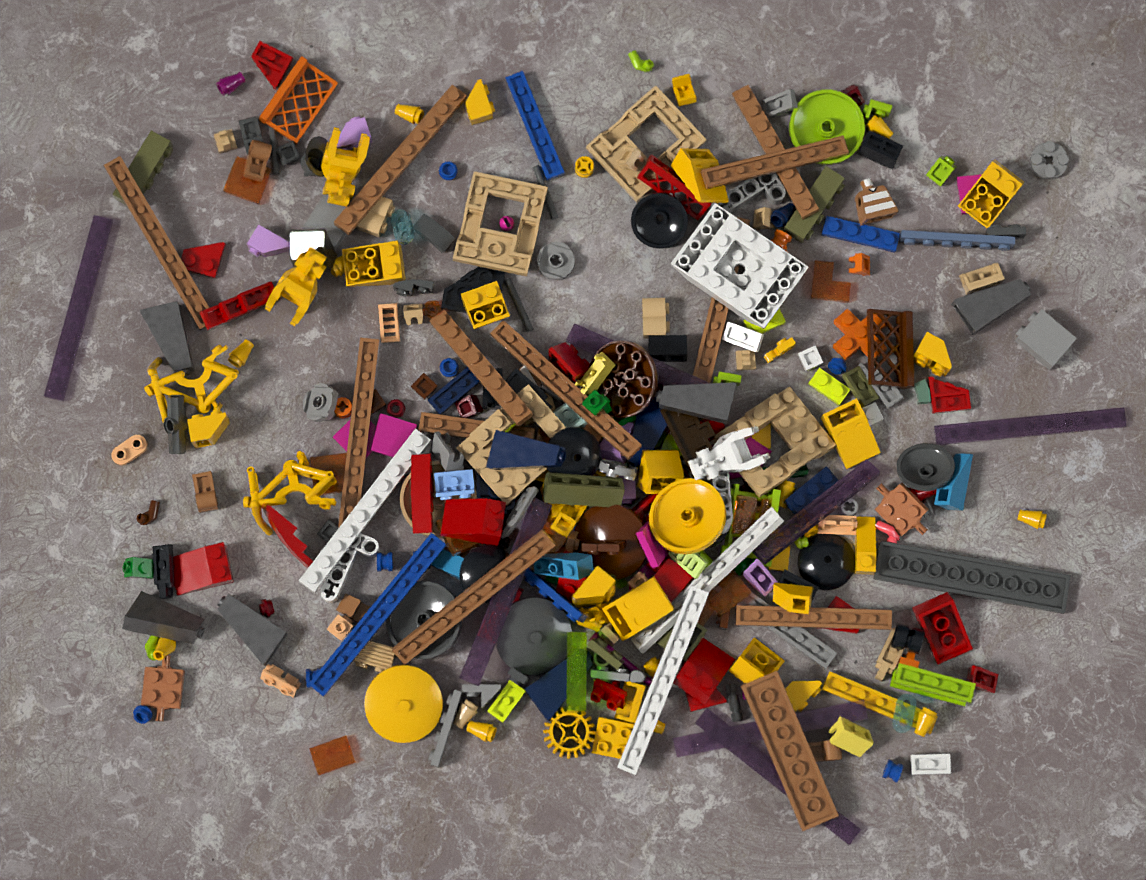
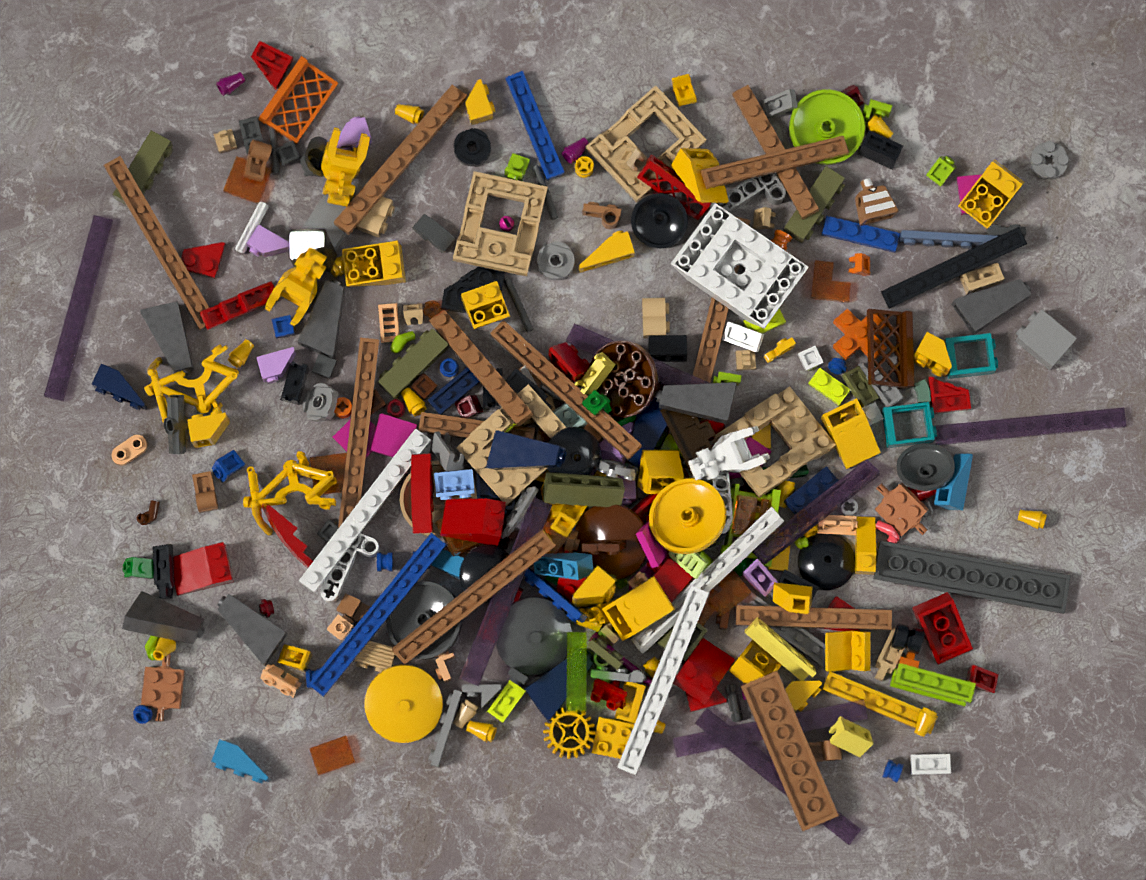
(112, 382): none -> dark blue slope
(227, 465): none -> blue bracket
(233, 757): none -> dark azure slope
(254, 221): none -> white axle
(275, 364): none -> lavender slope
(283, 327): none -> blue plate
(295, 383): none -> black hinge
(295, 657): none -> yellow slope
(323, 323): none -> flat silver slope
(324, 366): none -> dark grey tile
(400, 340): none -> lime arm
(403, 230): clear light blue plate -> none
(407, 287): dark grey slope -> none
(413, 364): none -> olive brick
(413, 402): none -> yellow cone
(442, 671): none -> light nougat bracket
(448, 170): blue plate -> none
(469, 137): none -> black plate
(517, 167): none -> lime bracket
(575, 150): none -> magenta cone
(594, 210): none -> medium nougat plate
(614, 249): none -> yellow slope
(641, 65): lime arm -> none
(780, 649): none -> light yellow fence
(782, 215): dark blue cone -> none
(847, 650): none -> yellow bracket
(890, 437): none -> teal window
(903, 712): clear light blue plate -> none
(953, 267): none -> black tile
(990, 346): none -> teal window

